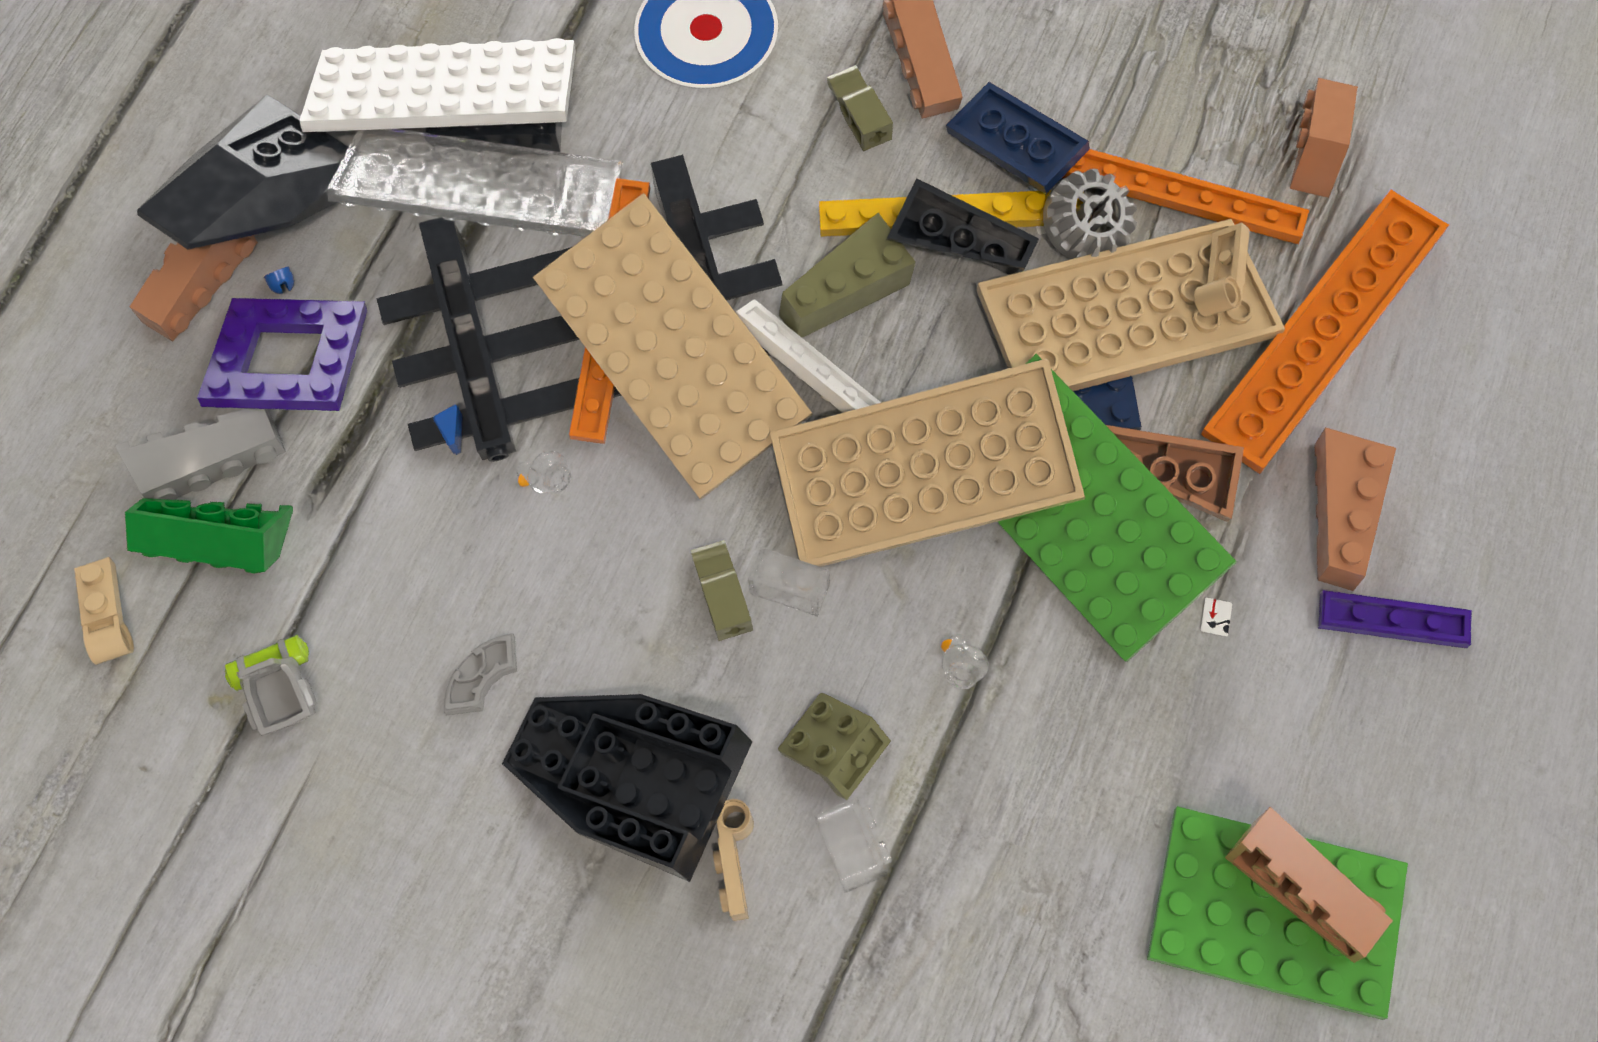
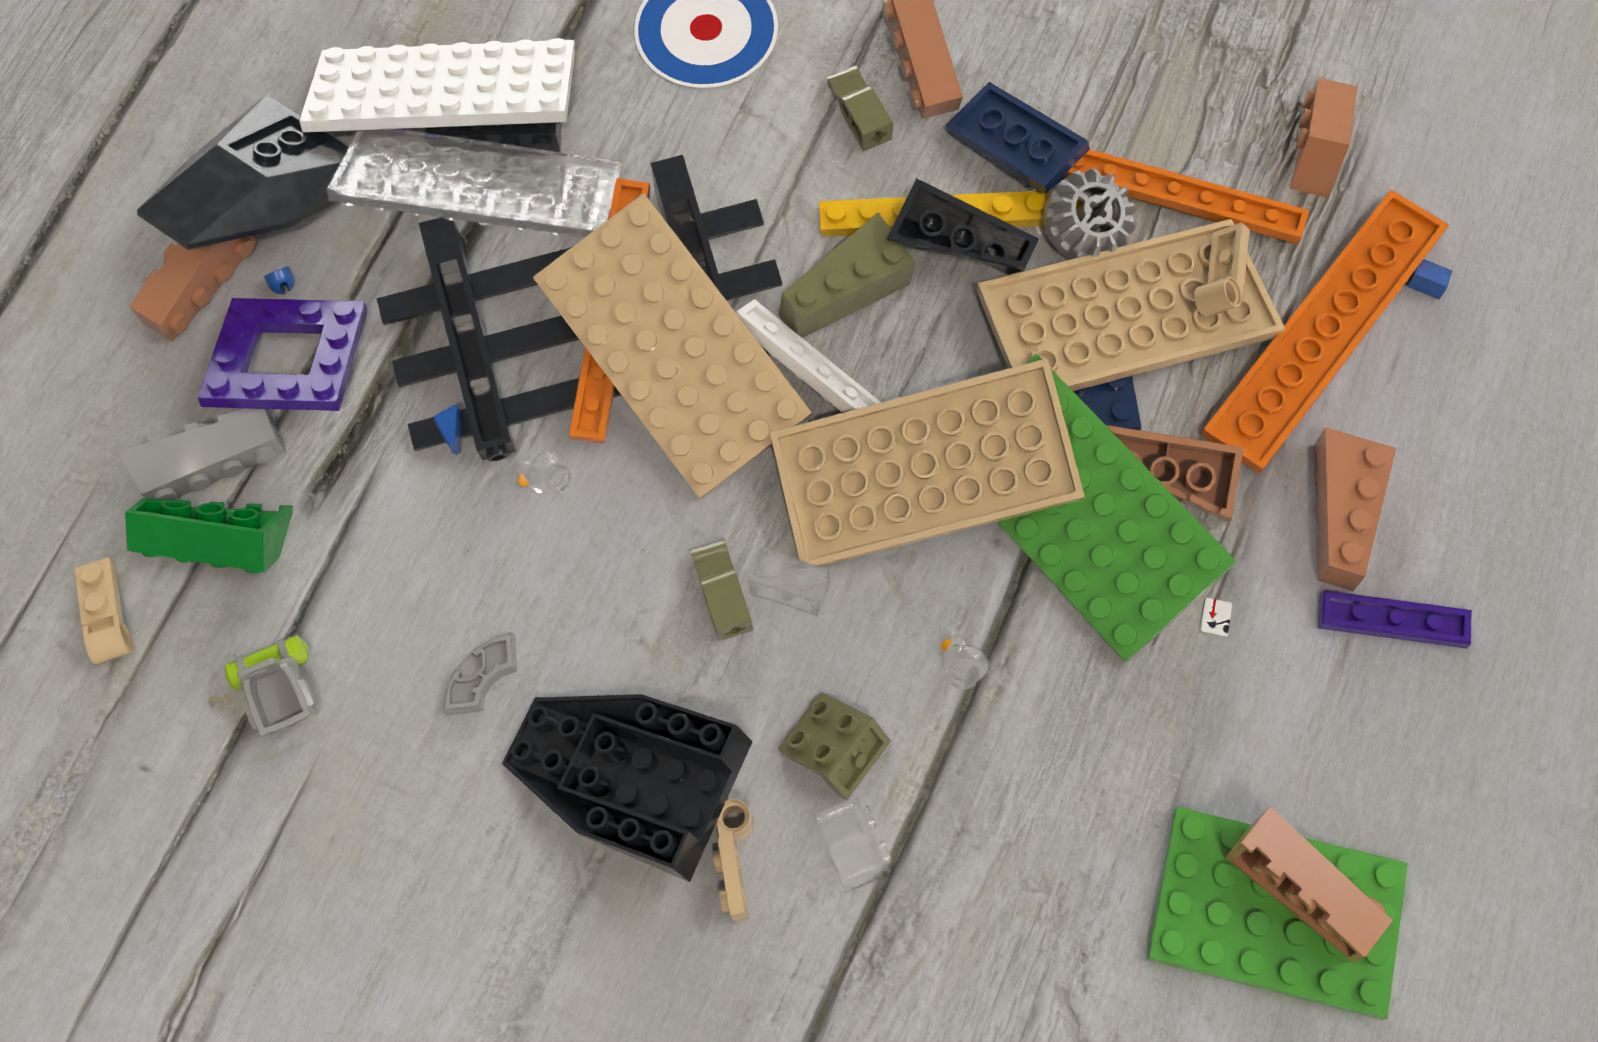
(1430, 279): none -> blue slope

